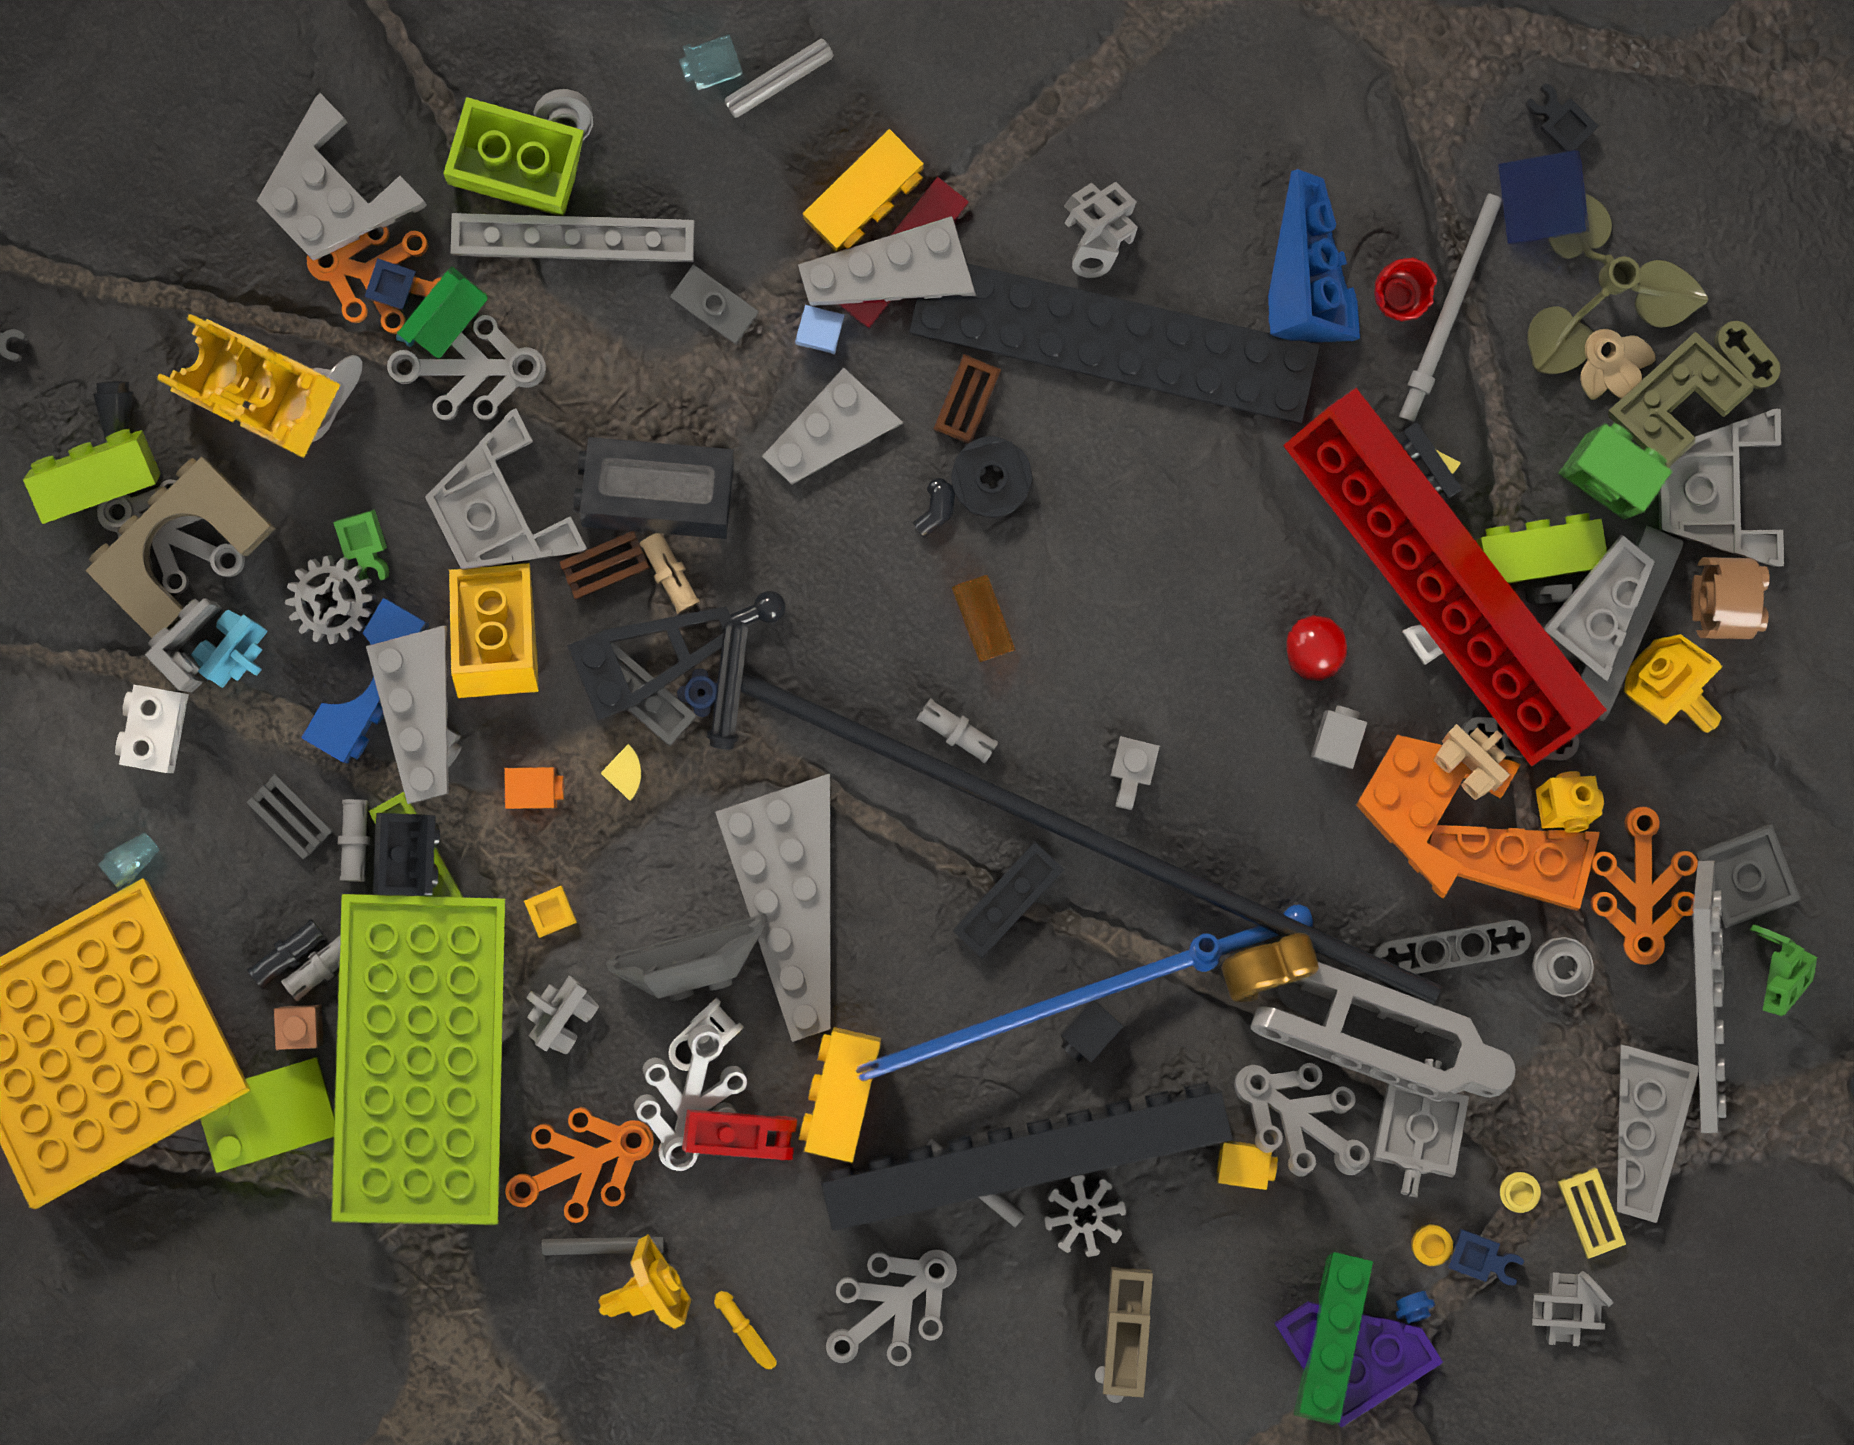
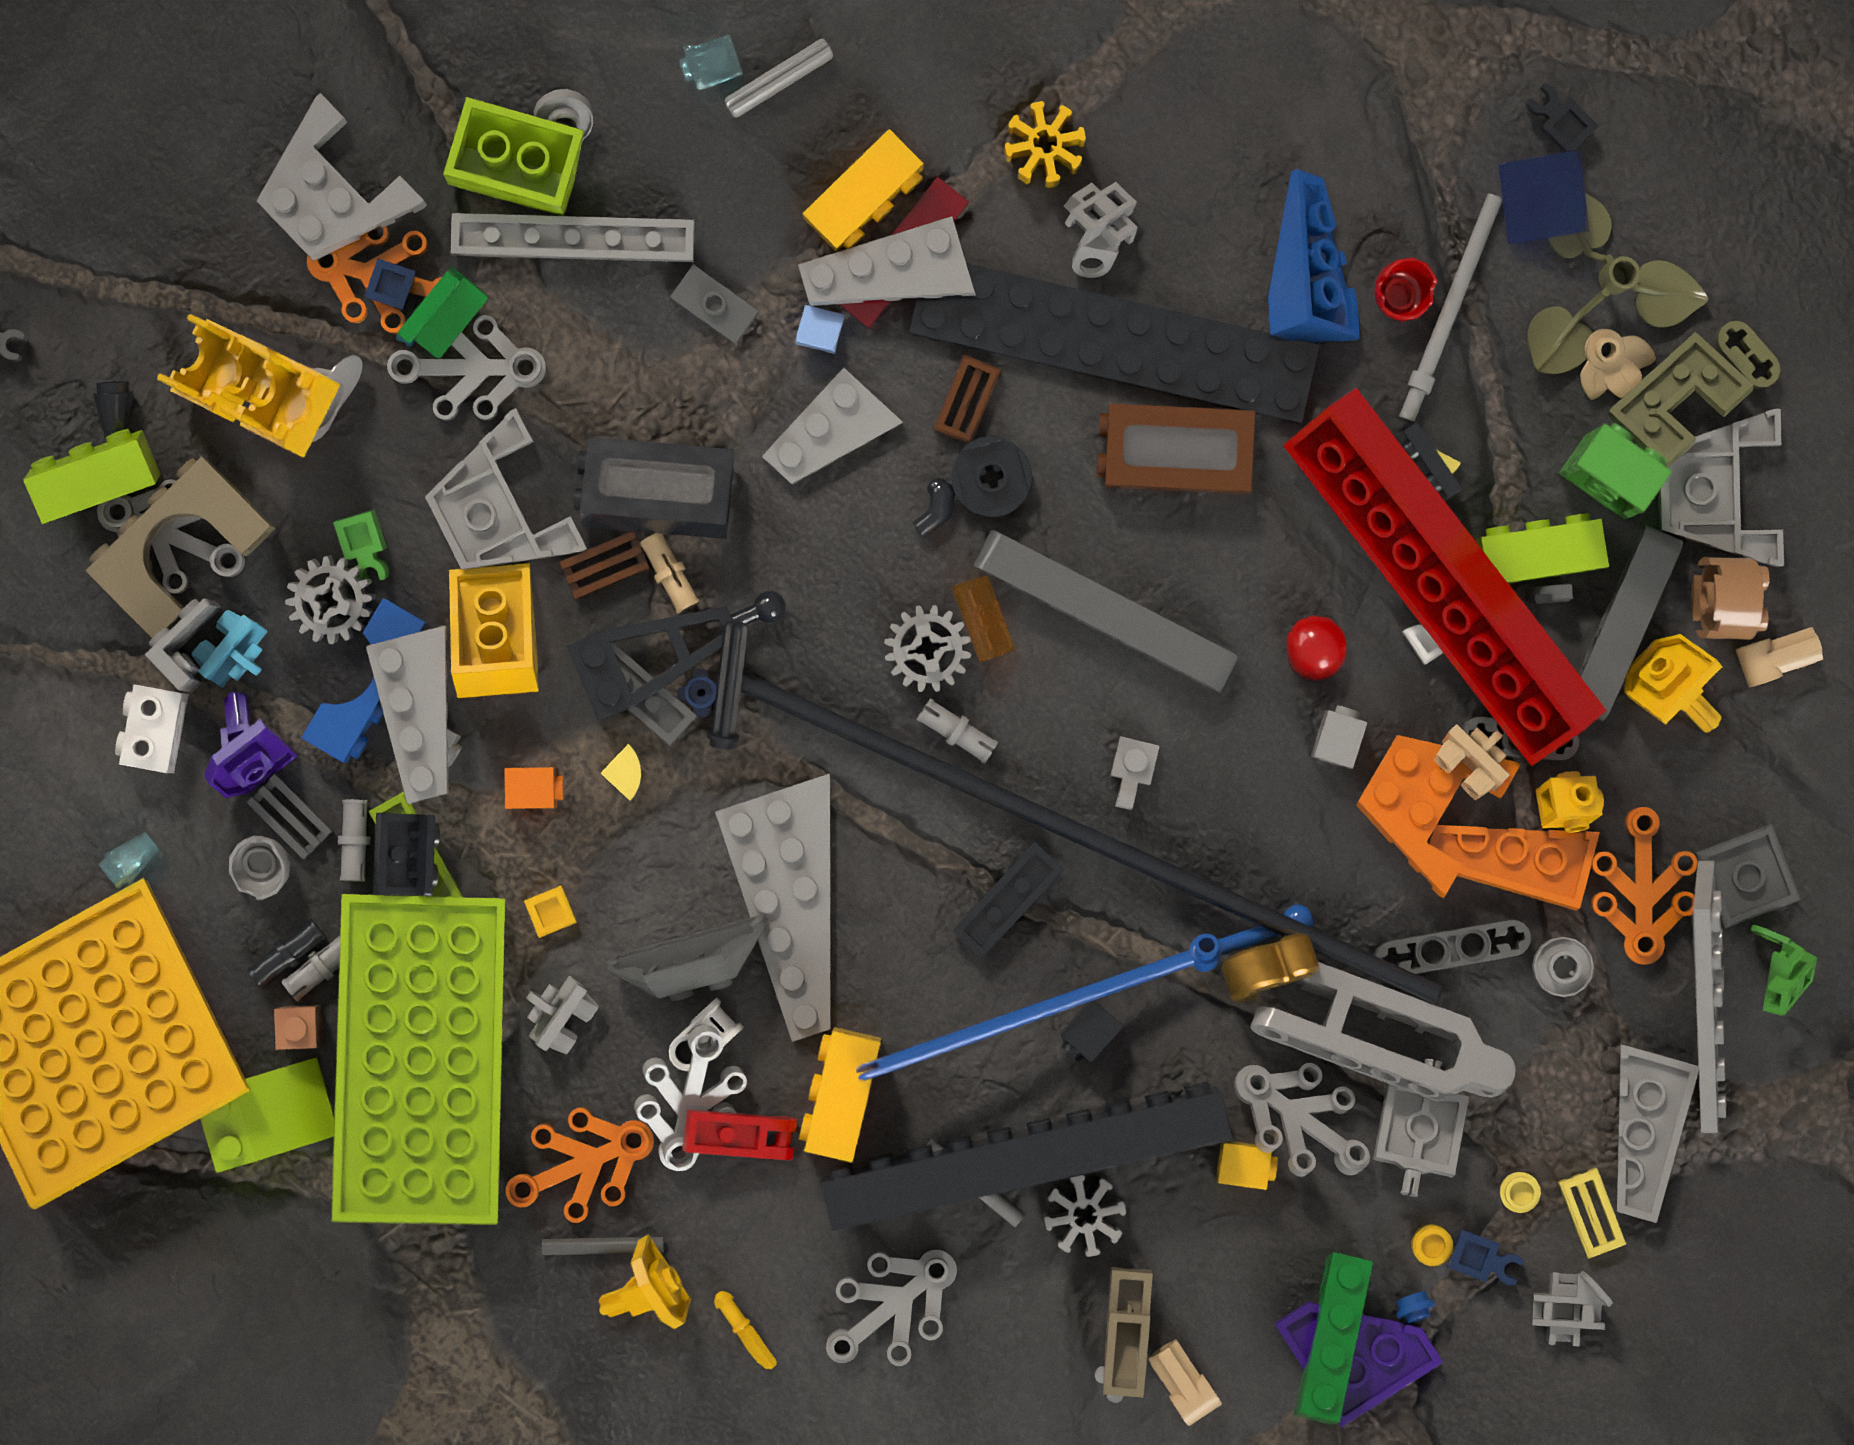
(247, 751): none -> dark purple piece
(259, 866): none -> light grey hair
(923, 630): none -> light grey gear
(1052, 134): none -> yellow gear
(1105, 611): none -> dark grey beam
(1177, 448): none -> reddish brown piece
(1188, 1389): none -> tan piece
(1601, 607): light grey wing -> none
(1770, 658): none -> tan piece

